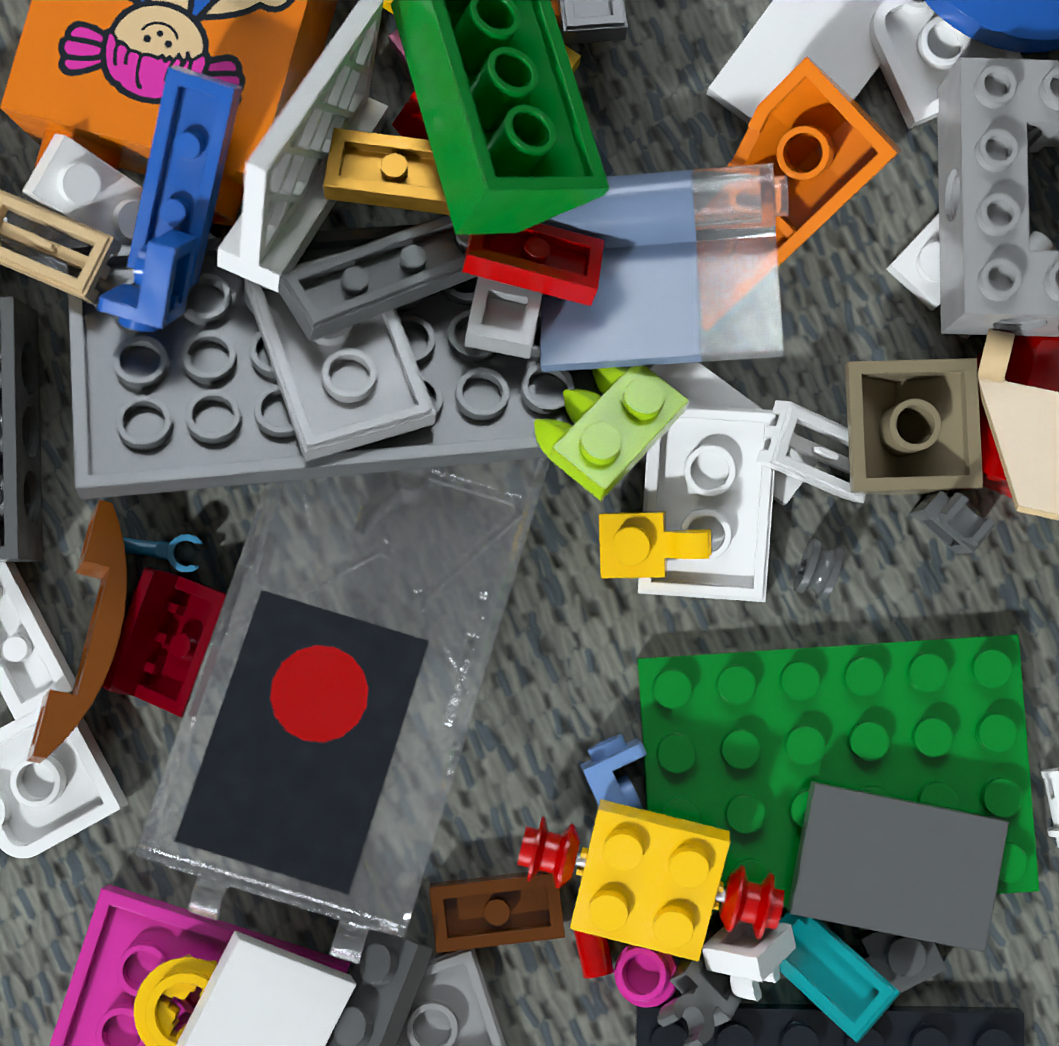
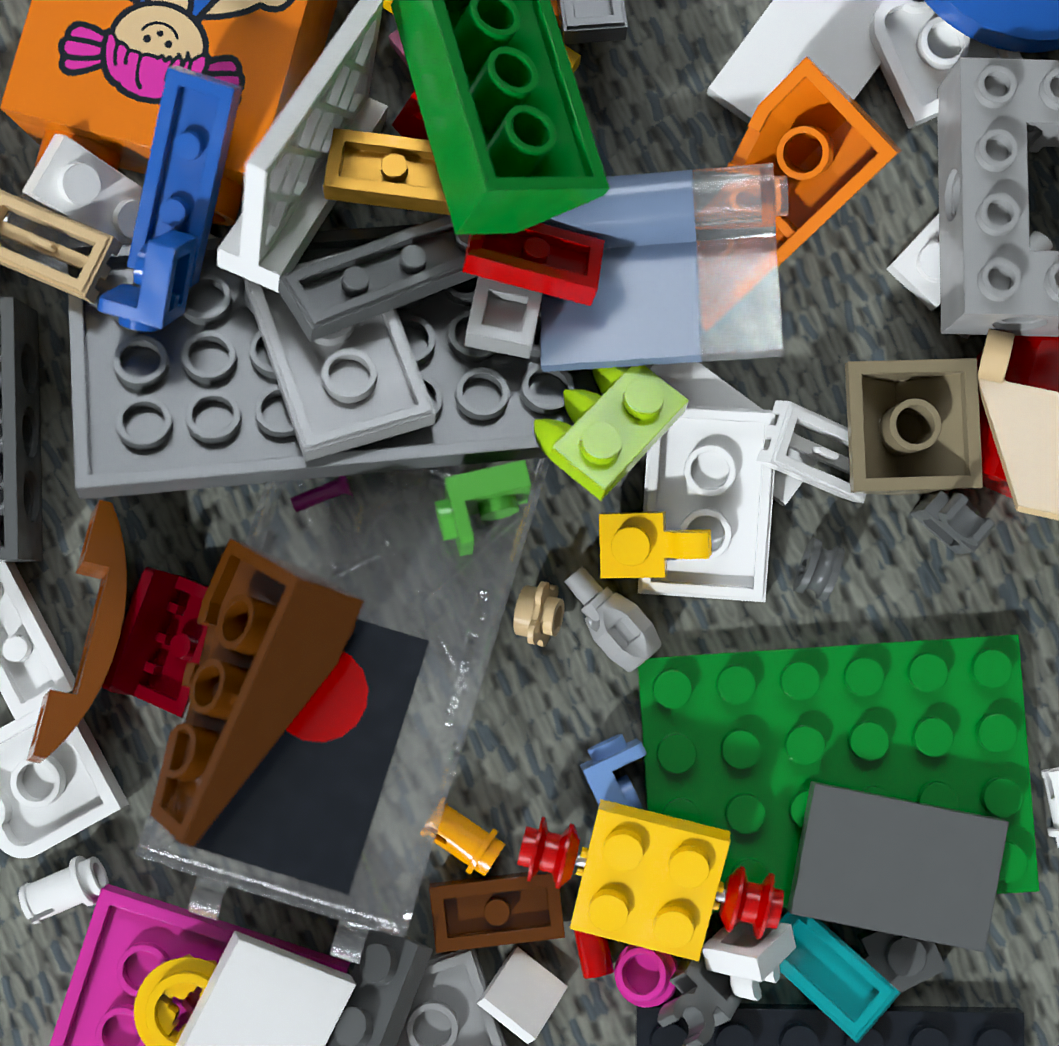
(63, 889): none -> white pin
(161, 550): dark azure hand -> none
(262, 659): none -> reddish brown wedge
(321, 494): none -> magenta piece
(468, 841): none -> light orange pin
(486, 492): none -> bright green bracket
(522, 995): none -> white tile
(538, 613): none -> tan plate
(614, 622): none -> light grey piece

